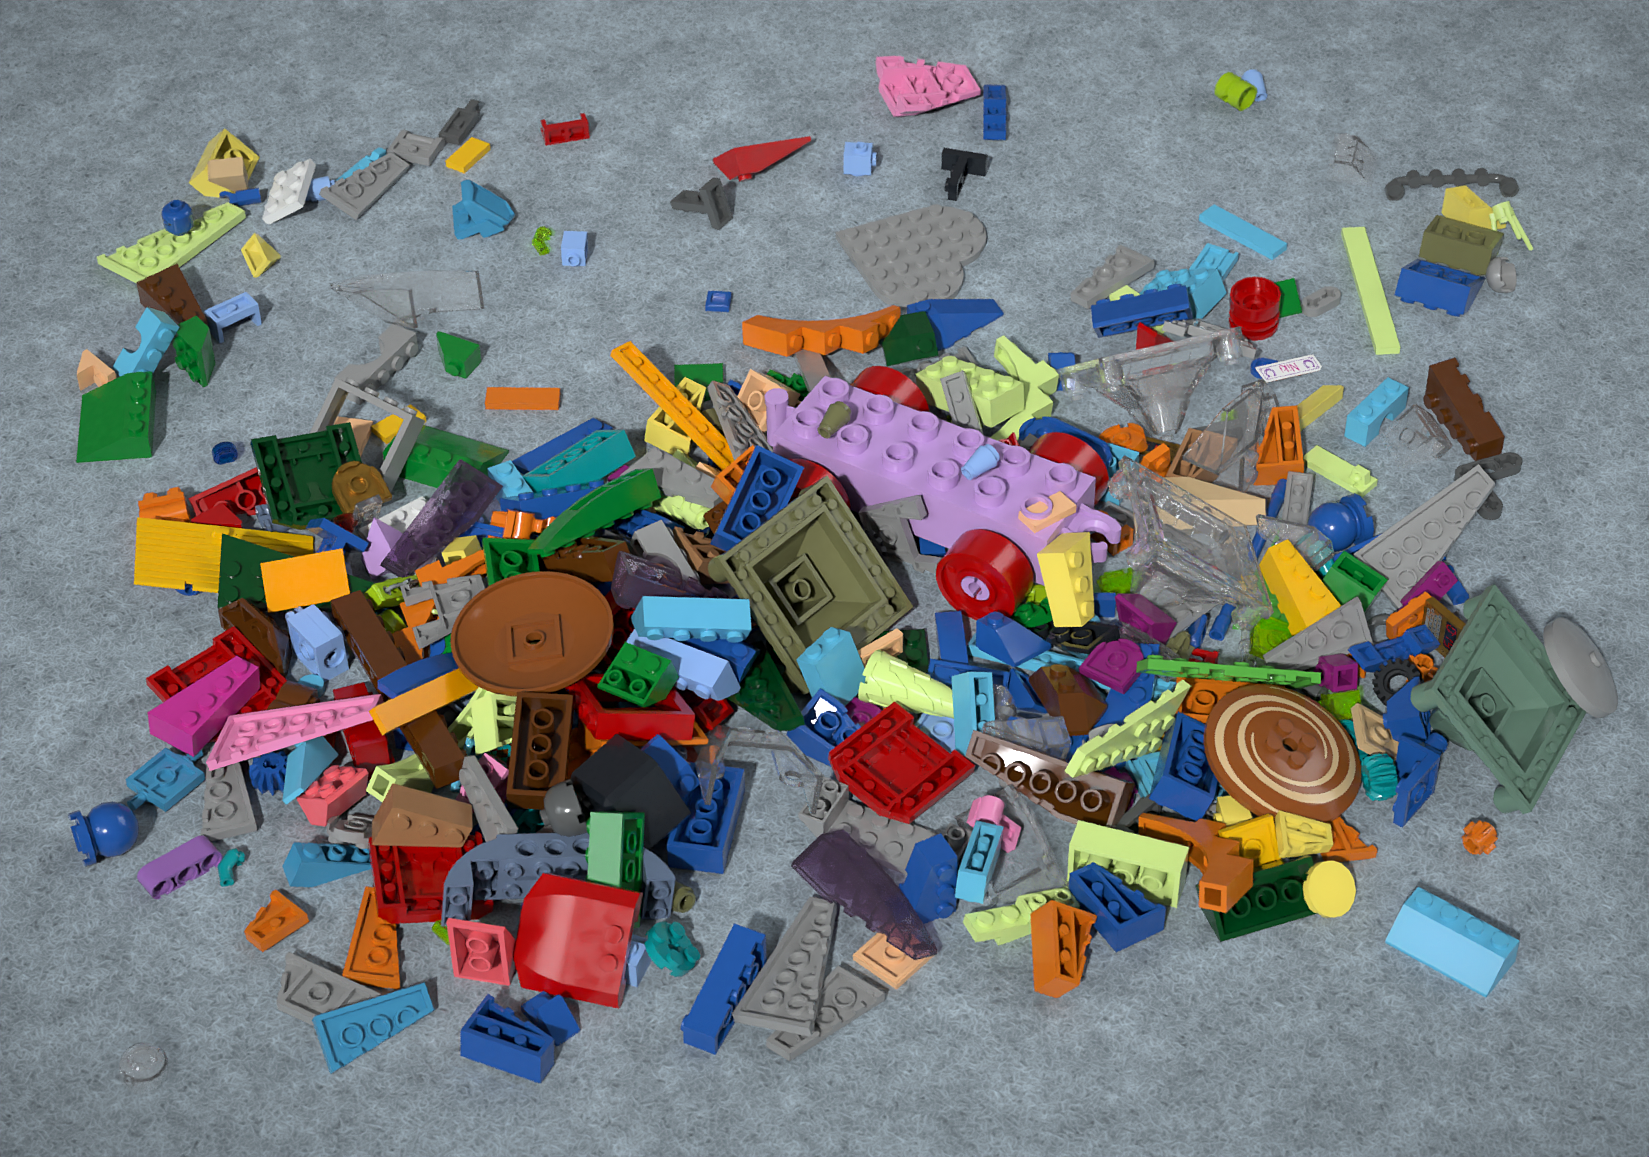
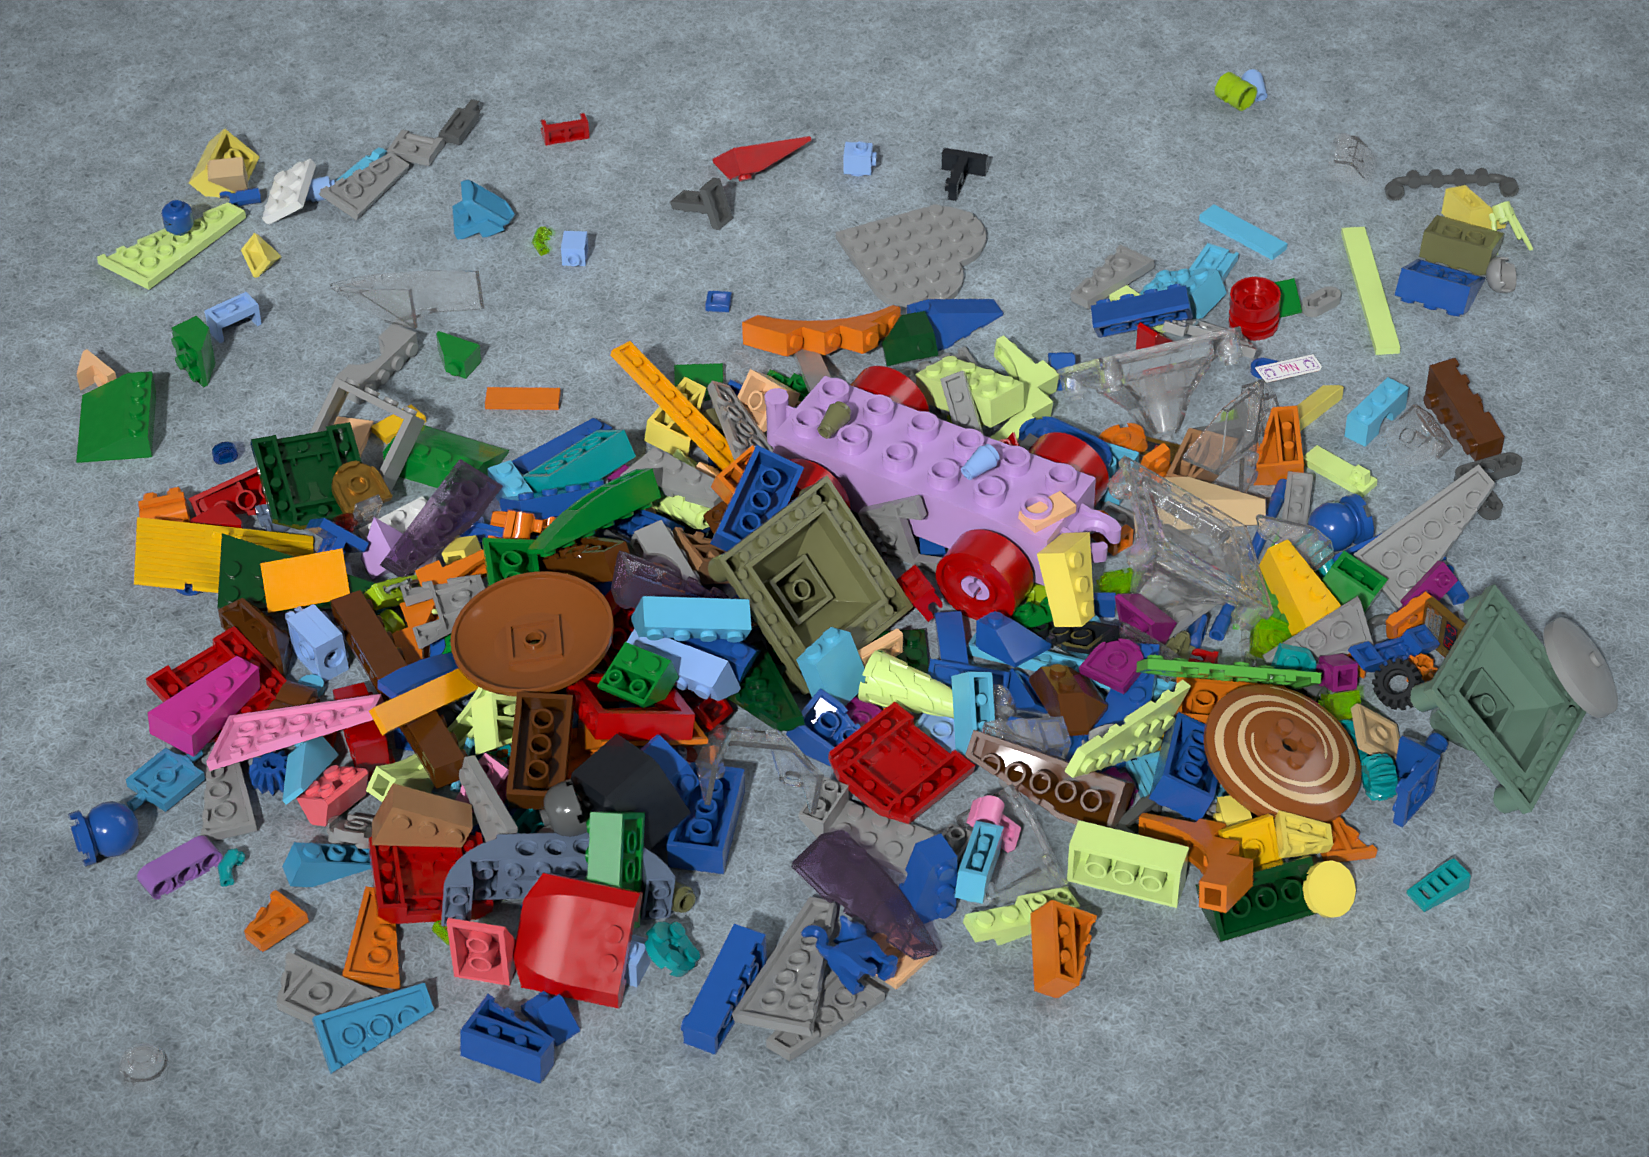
(156, 335): medium azure arch -> none
(170, 294): reddish brown wedge -> none
(467, 155): yellow tile -> none
(853, 954): none -> blue animal
(919, 591): none -> red hinge
(920, 87): bright pink wedge -> none
(994, 112): blue slope -> none
(1121, 914): blue wedge -> none
(1294, 658): none -> teal bracket
(1404, 718): blue slope -> none
(1452, 873): none -> teal slope
(1453, 942): medium azure slope -> none
(1479, 837): orange gear -> none

